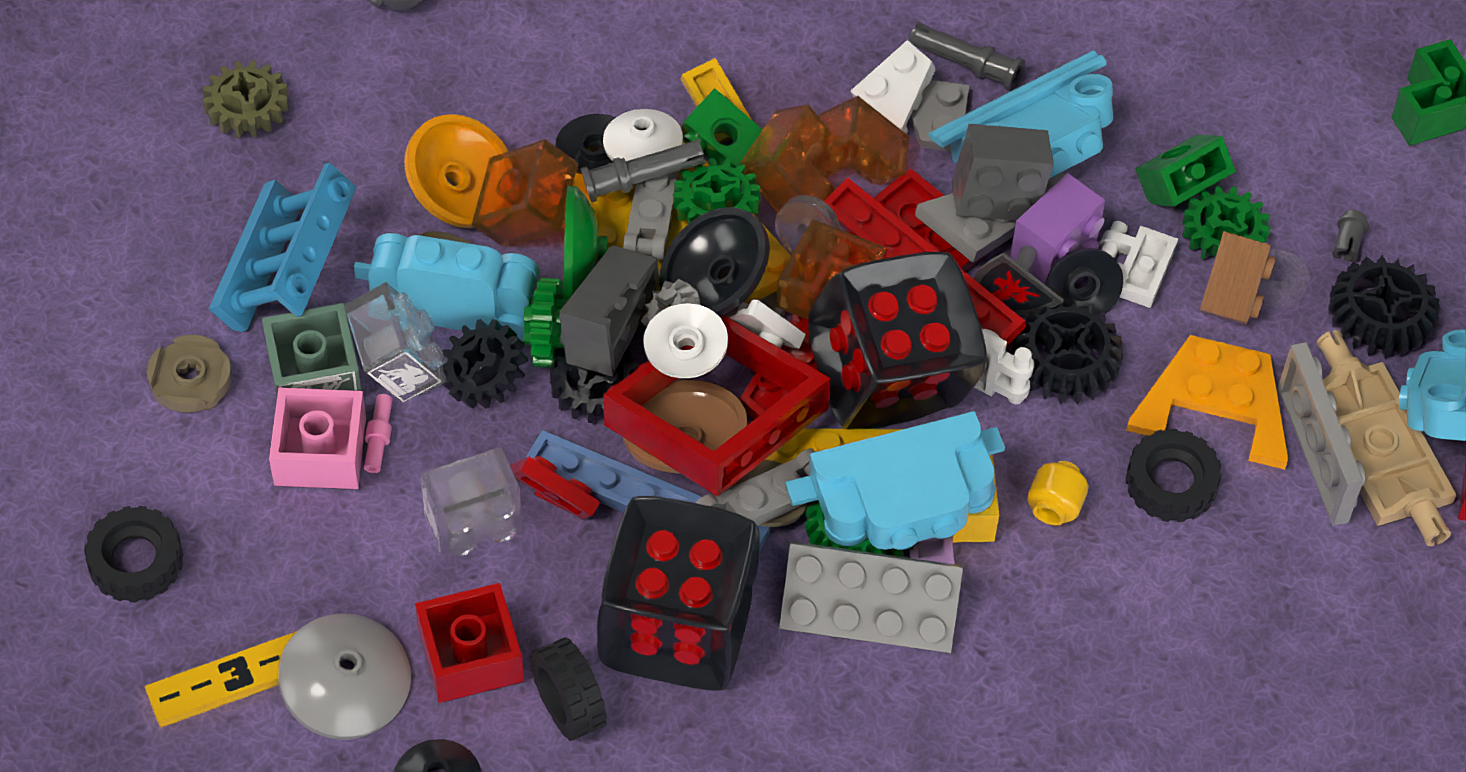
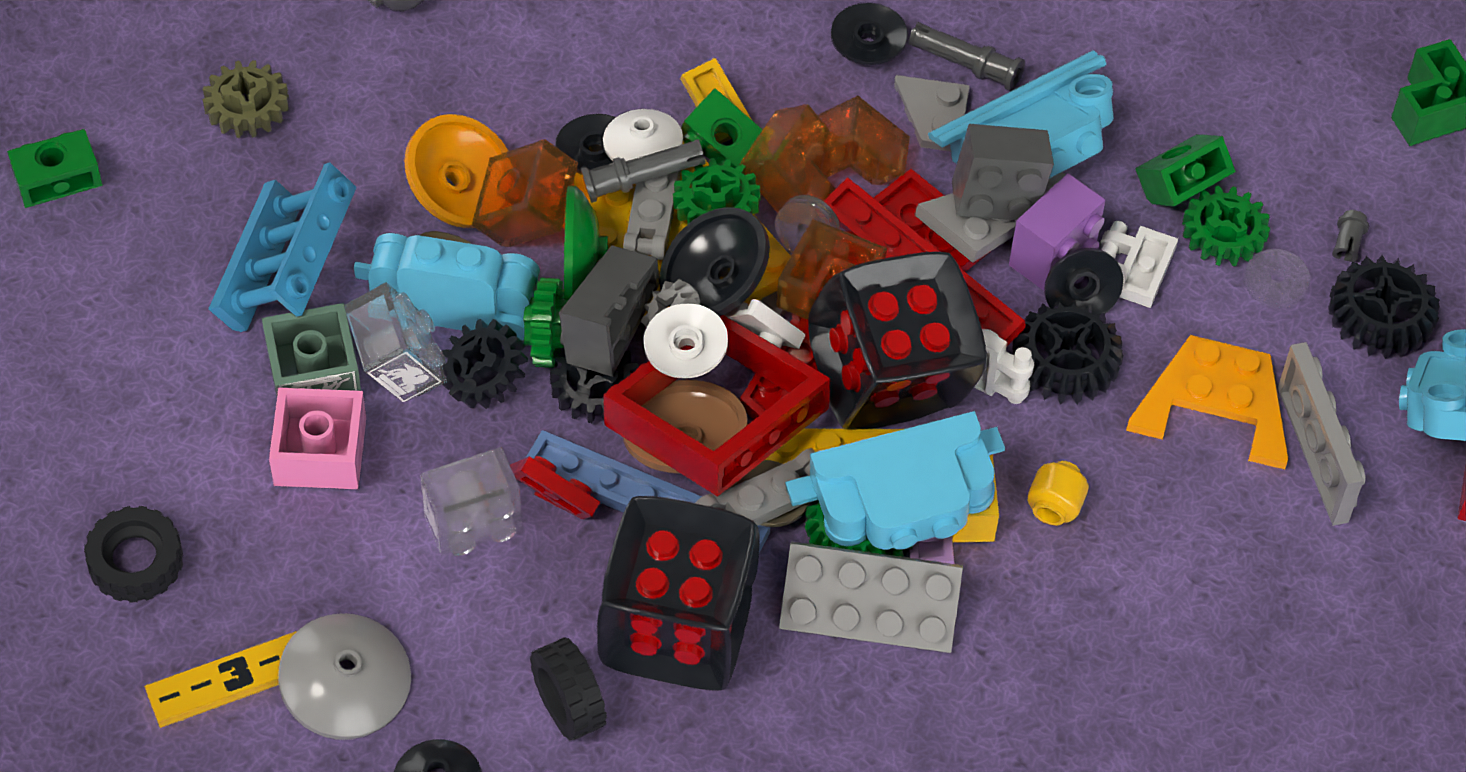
(54, 168): none -> green brick
(189, 394): dark tan plate -> none
(378, 433): bright pink bar -> none
(469, 642): red brick -> none
(871, 22): none -> black dish
(897, 84): white wing -> none
(1015, 285): shield -> none
(1179, 447): black tyre -> none
(1236, 279): medium nougat brick -> none
(1397, 460): tan plate -> none

